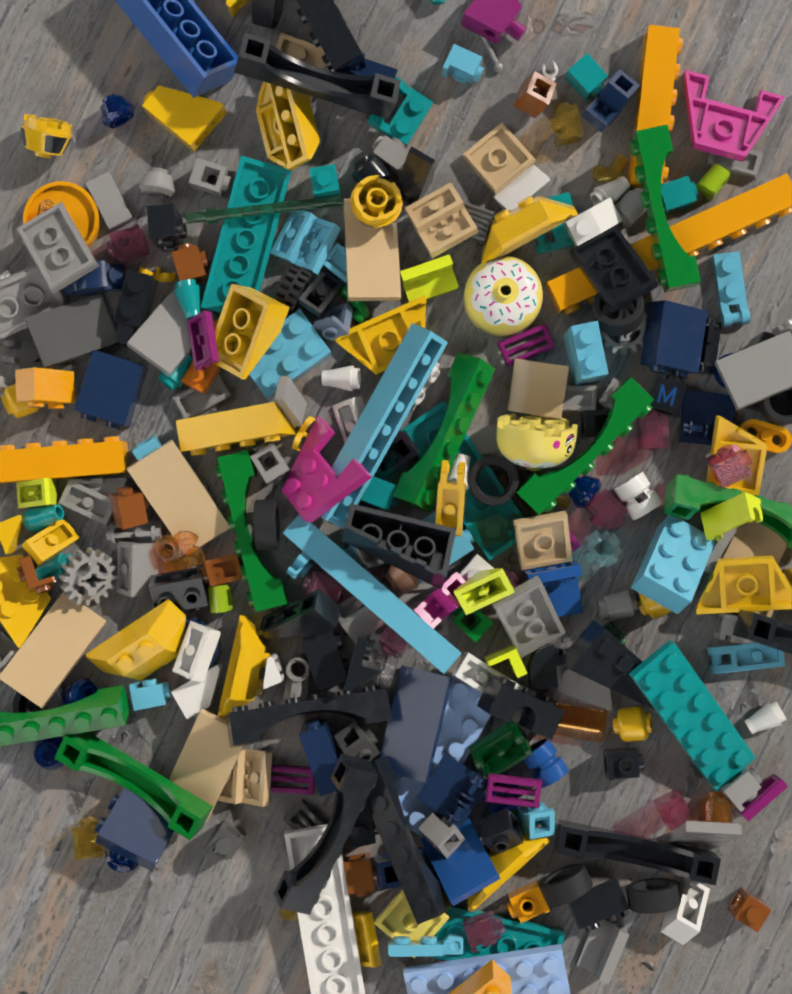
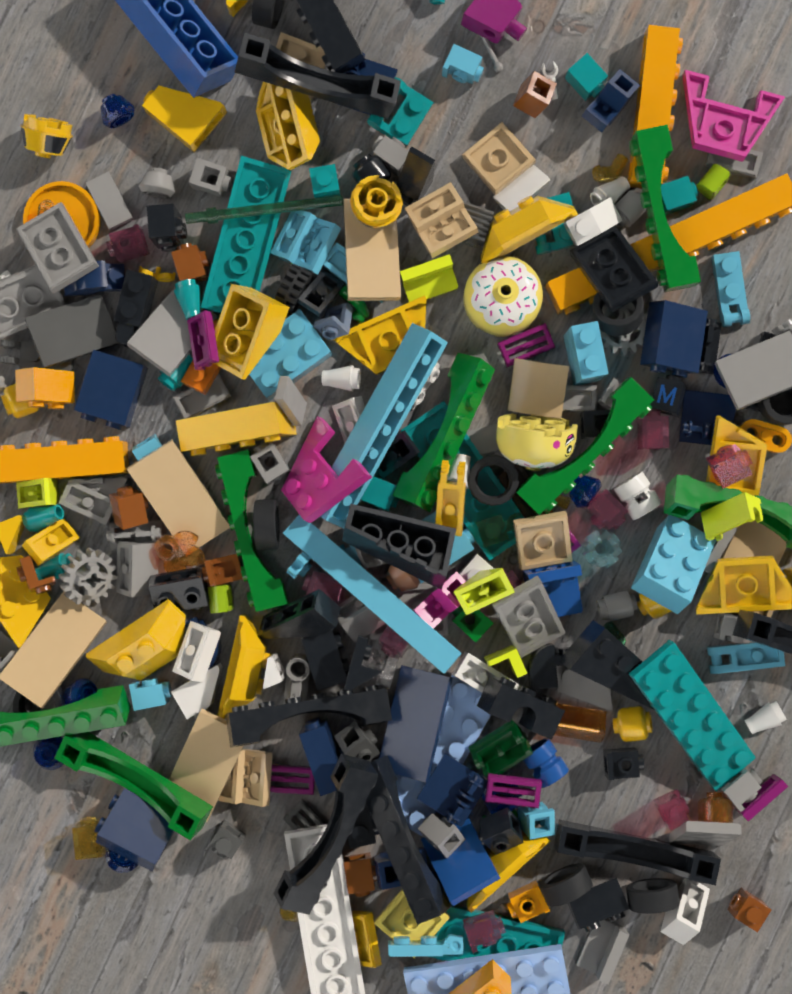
(302, 432): yellow piece -> none
(566, 124): clear yellow brick -> none

